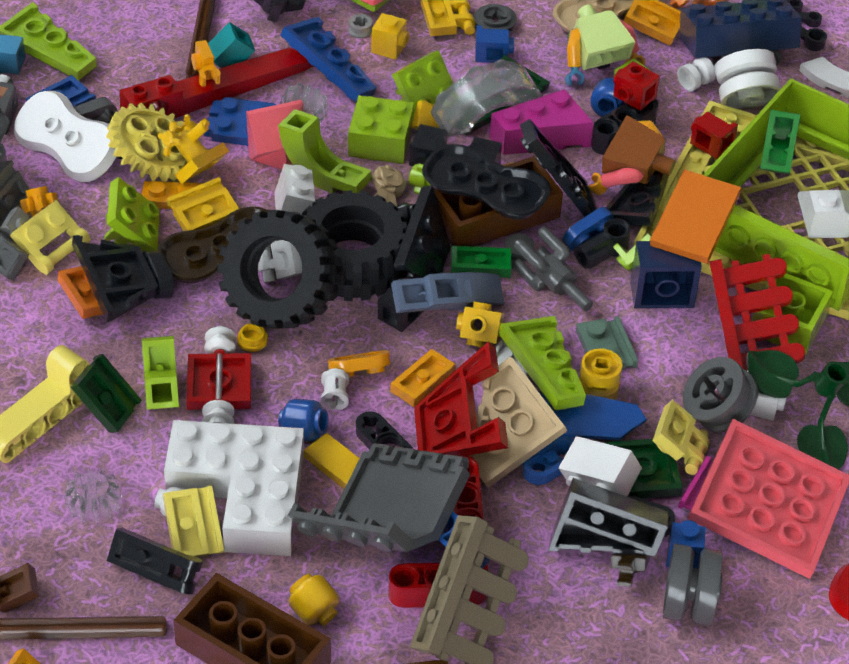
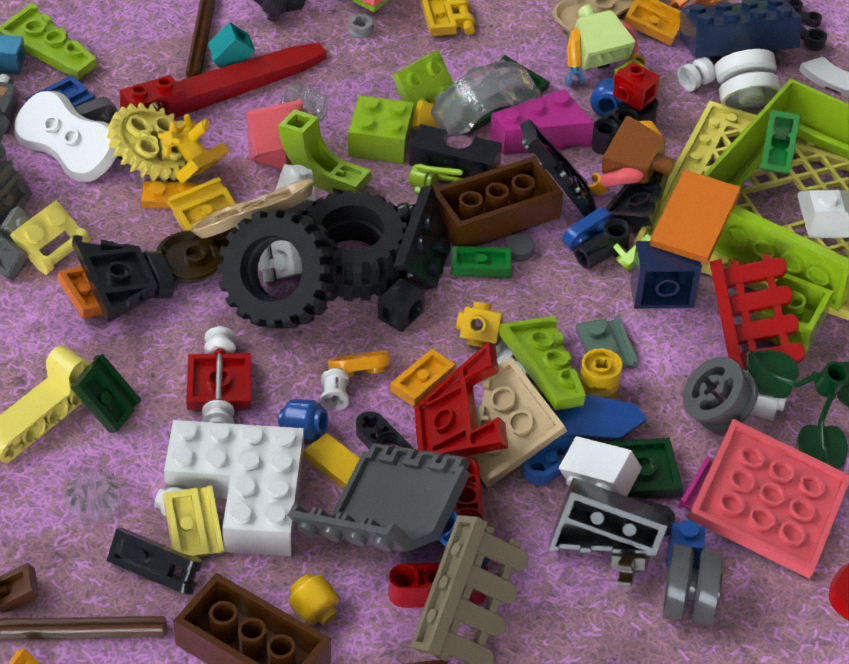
(37, 200): light orange gear -> none
(131, 217): lime plate -> none
(160, 372): lime brick -> none
(204, 62): light orange plate -> none
(229, 119): blue plate -> none
(230, 216): none -> tan plate
(252, 338): yellow plate -> none
(322, 52): blue wing -> none
(388, 183): tan piece -> none
(389, 36): yellow brick -> none
(446, 291): sand blue slope -> none
(466, 172): black plate -> none
(492, 44): blue brick -> none
(505, 16): dark grey gear -> none
(550, 268): dark grey plant -> none
(680, 437): light yellow plate -> none
(712, 134): red brick -> none

